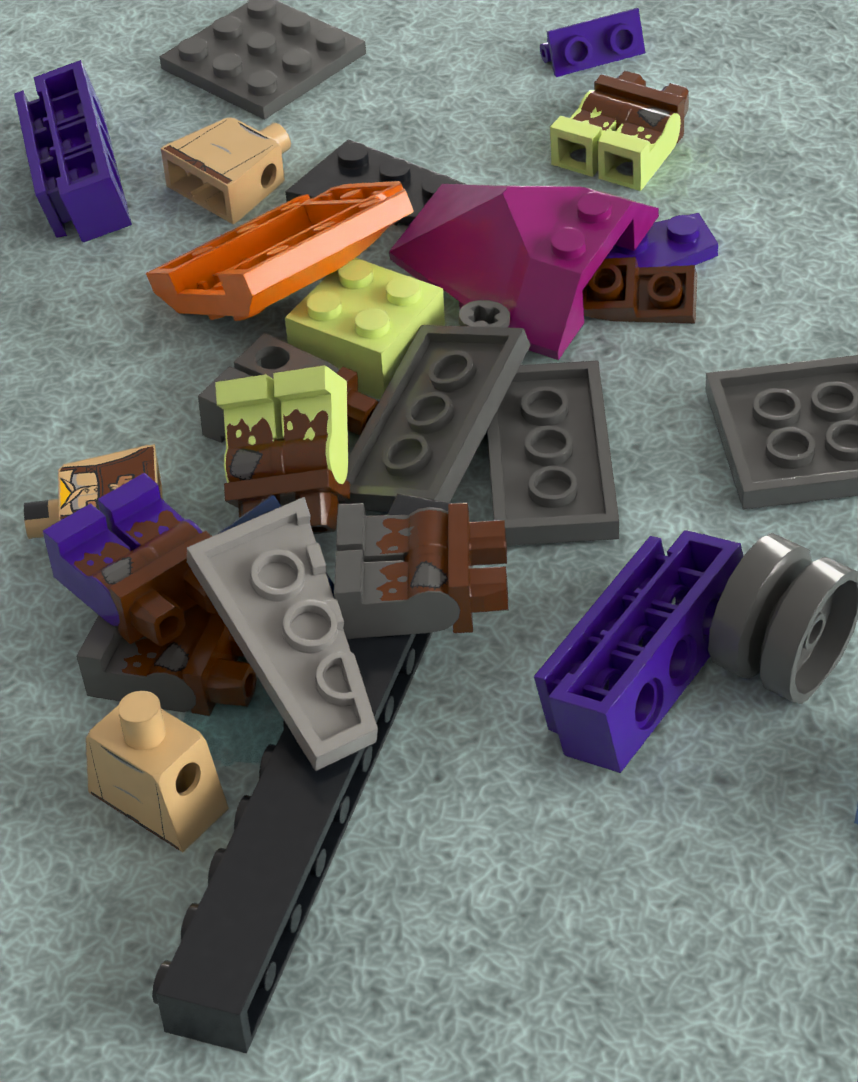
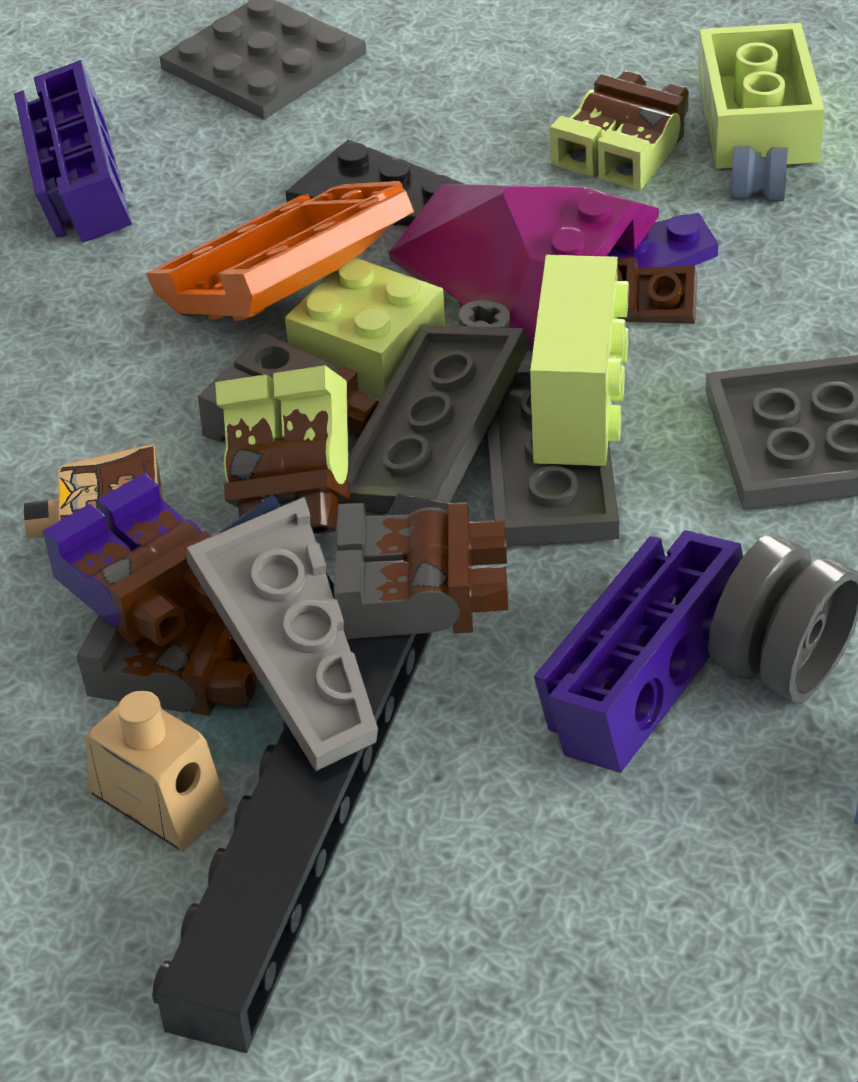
(227, 166): tan torso -> none
(578, 360): none -> yellowish green brick
(594, 42): dark purple hinge -> none
(757, 173): none -> sand blue wheel
(760, 92): none -> yellowish green brick

